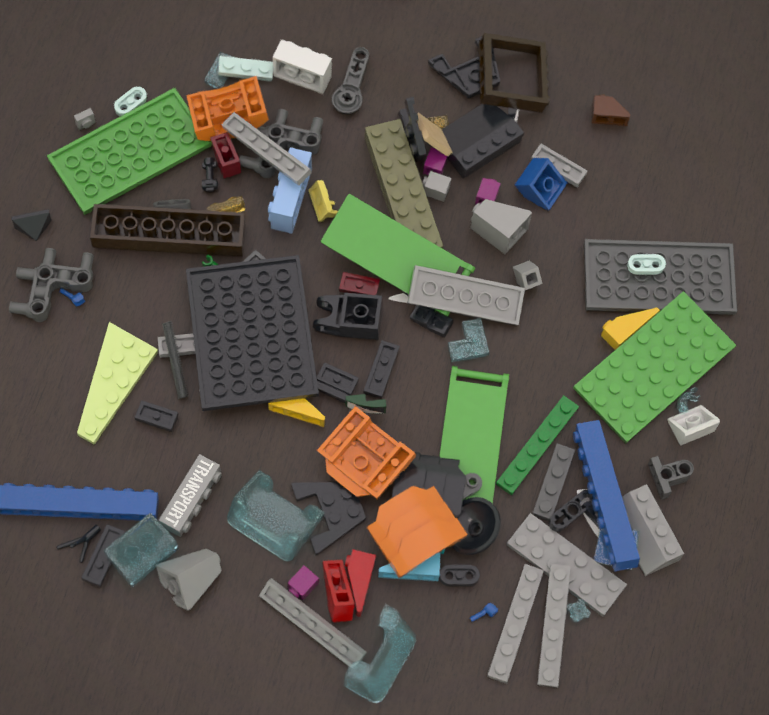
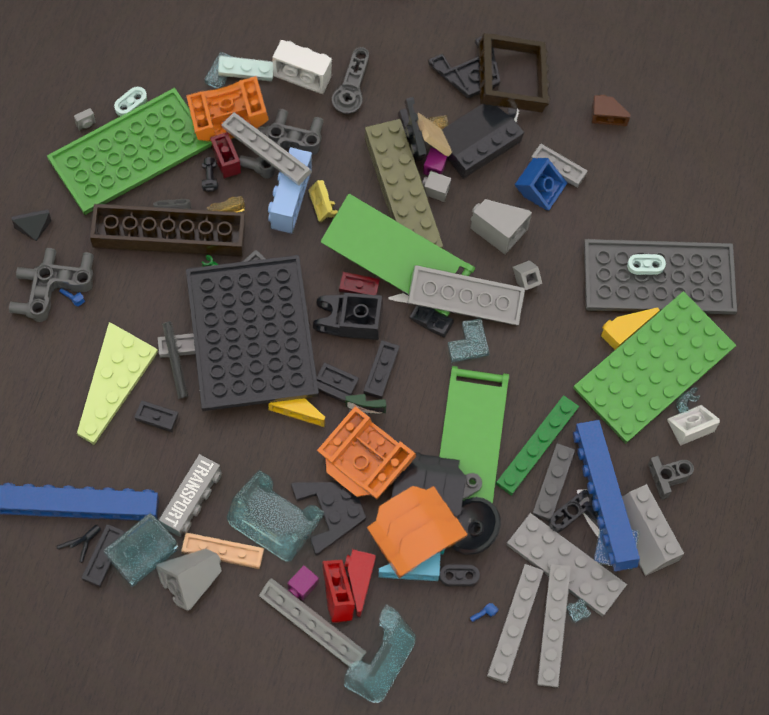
(227, 551): none -> light nougat tile
(488, 190): magenta brick -> none

